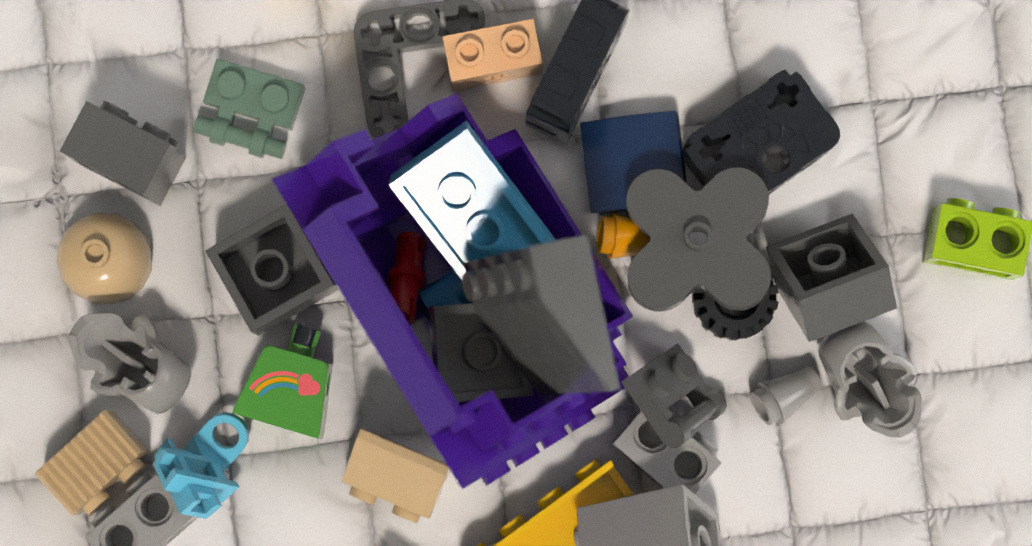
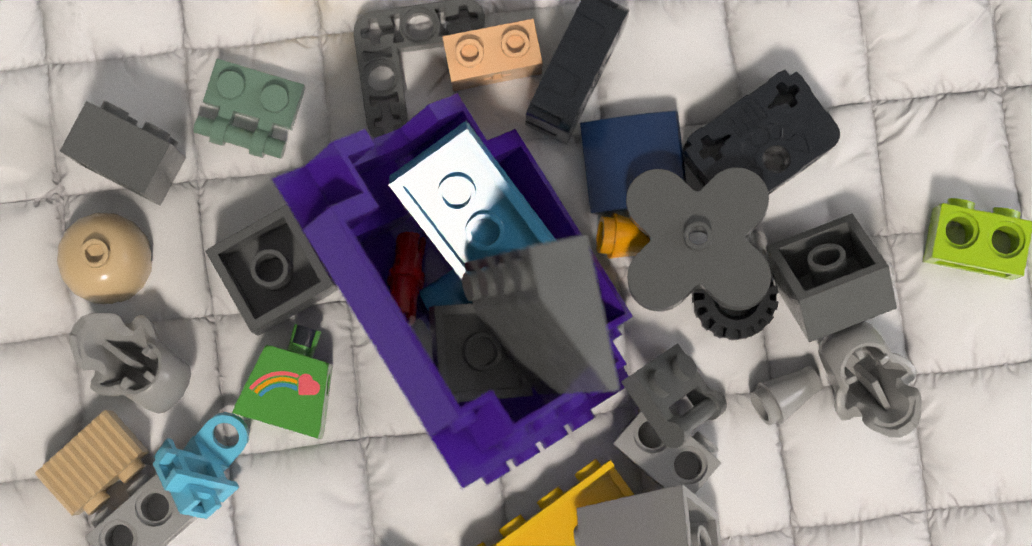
(395, 475): tan slope -> none

